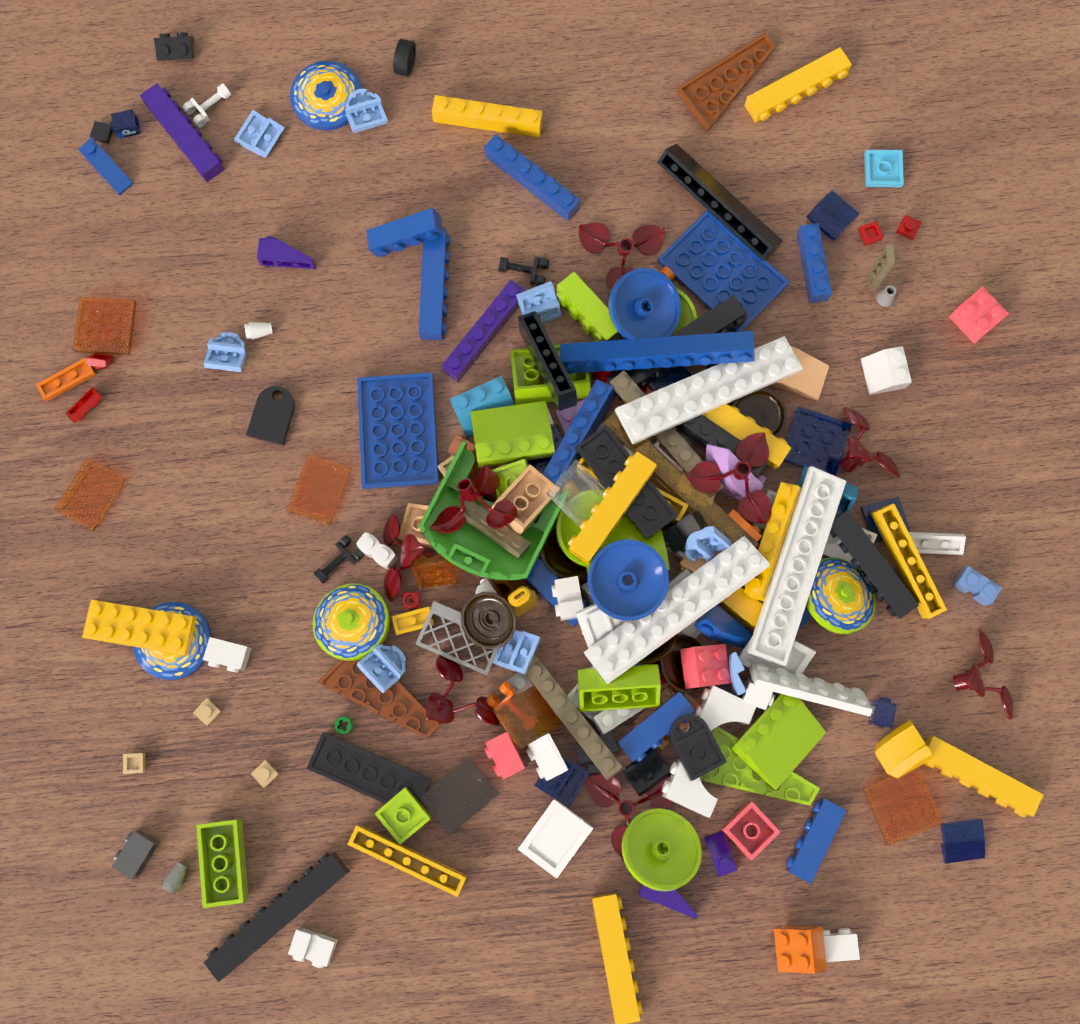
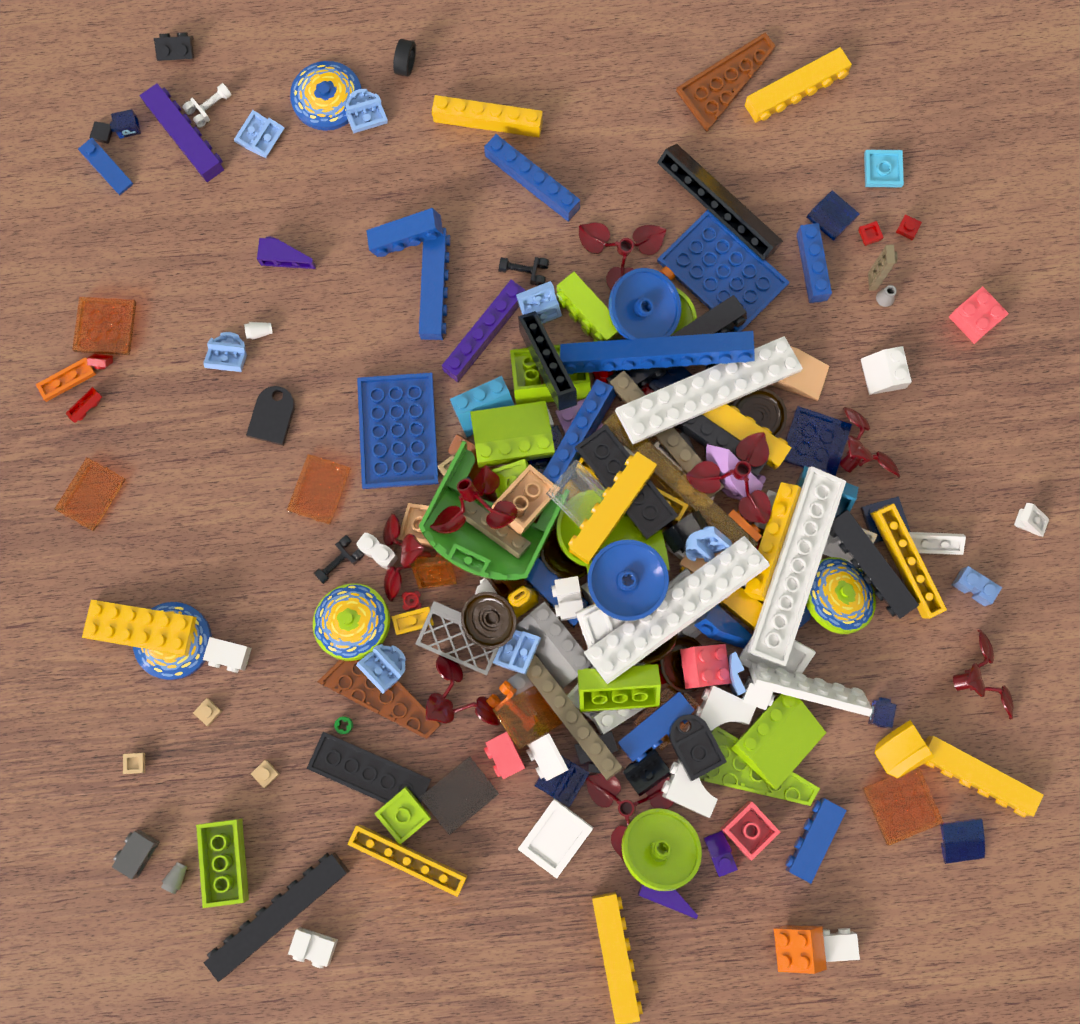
(557, 646): none -> light grey slope
(1032, 520): none -> white slope

